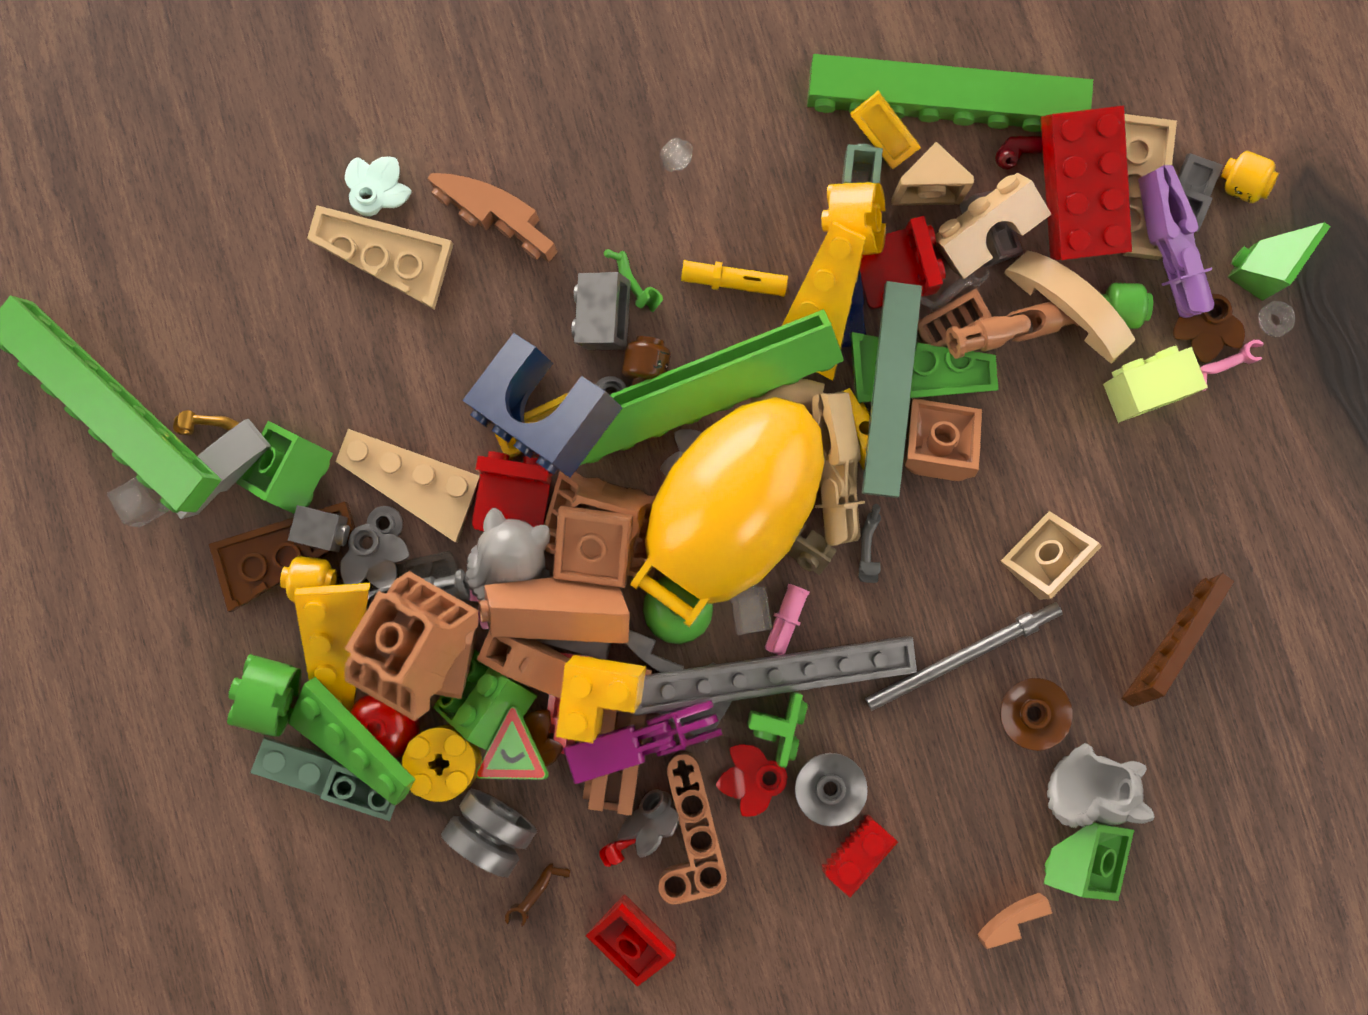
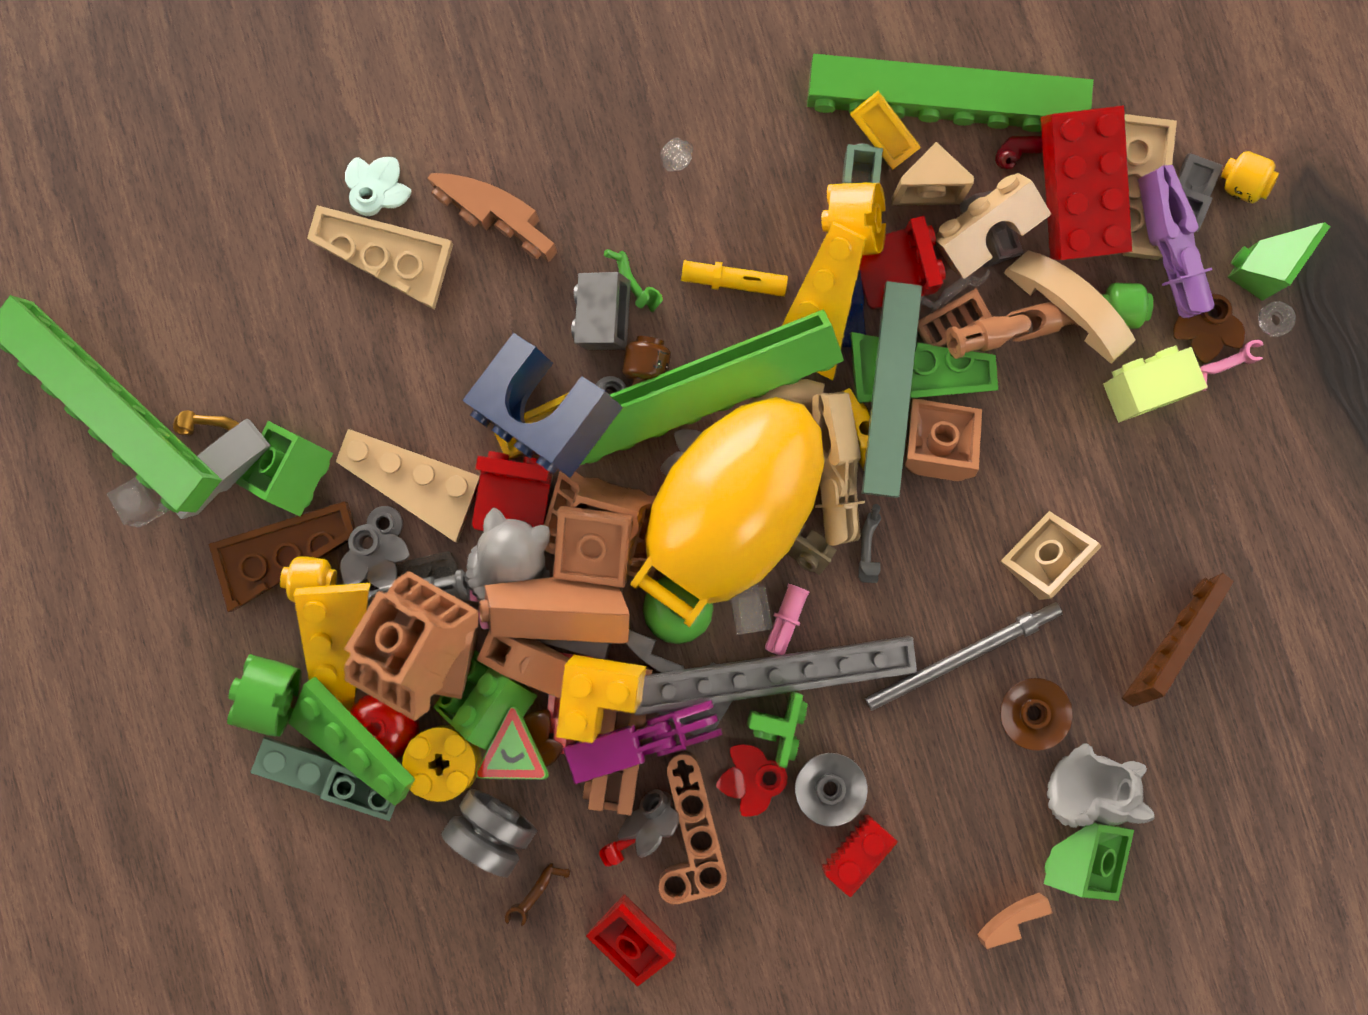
(319, 529): flat silver brick -> none

